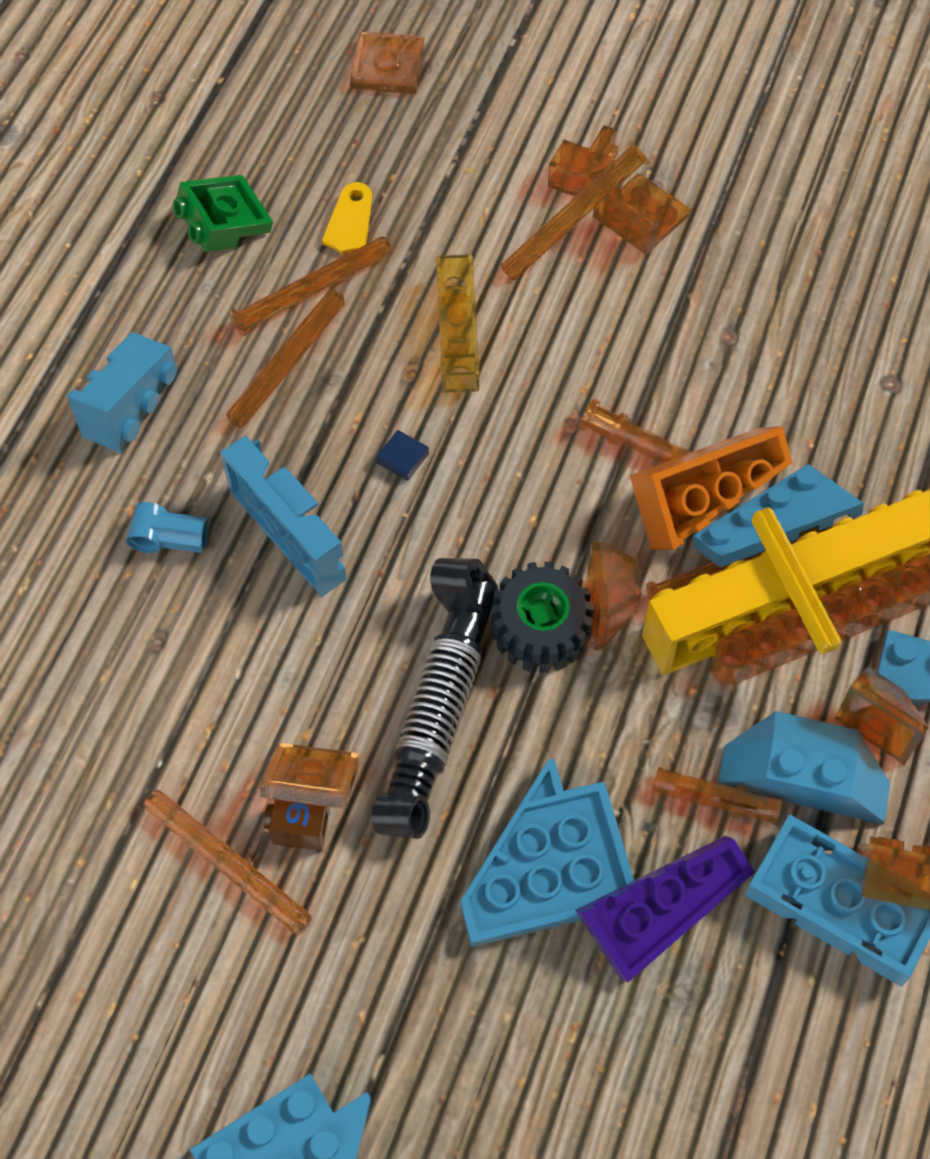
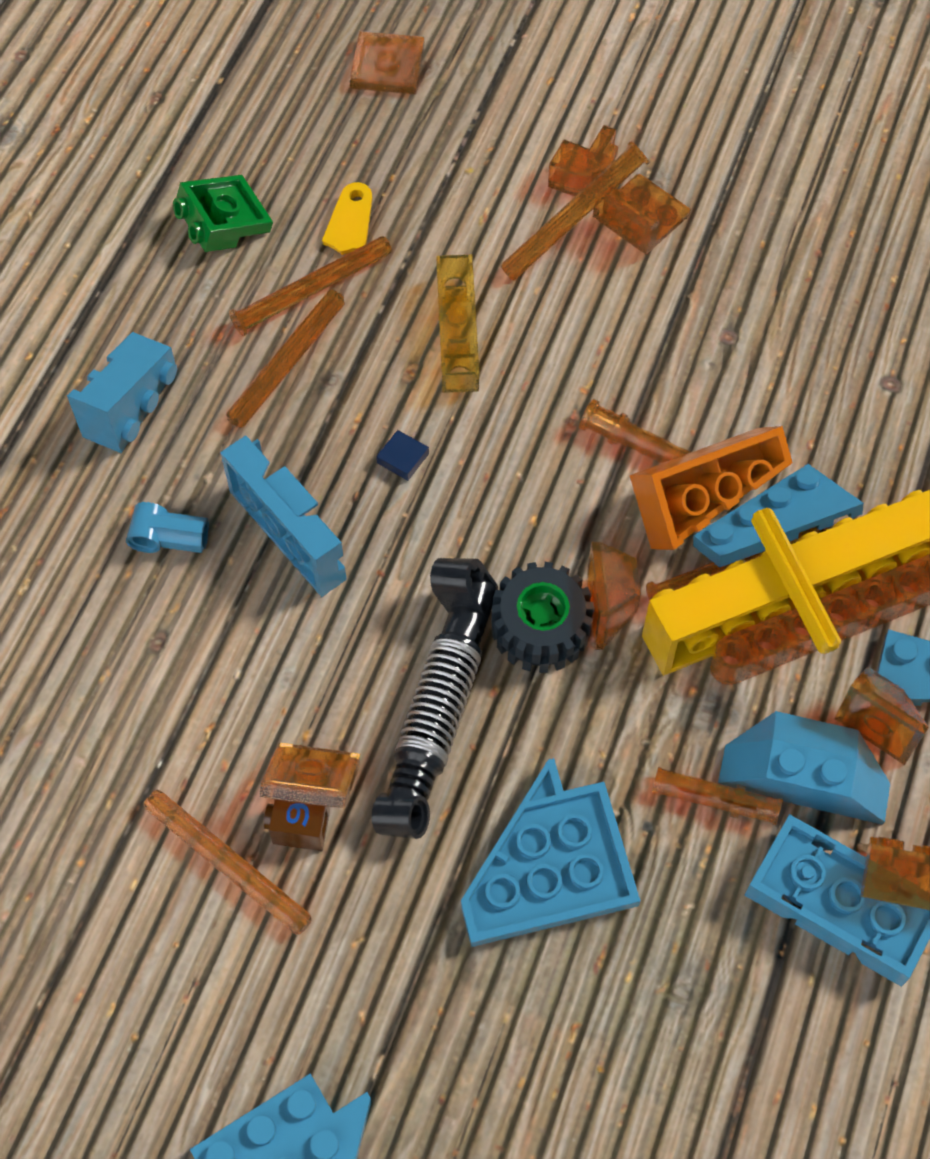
(657, 909): dark purple wing -> none

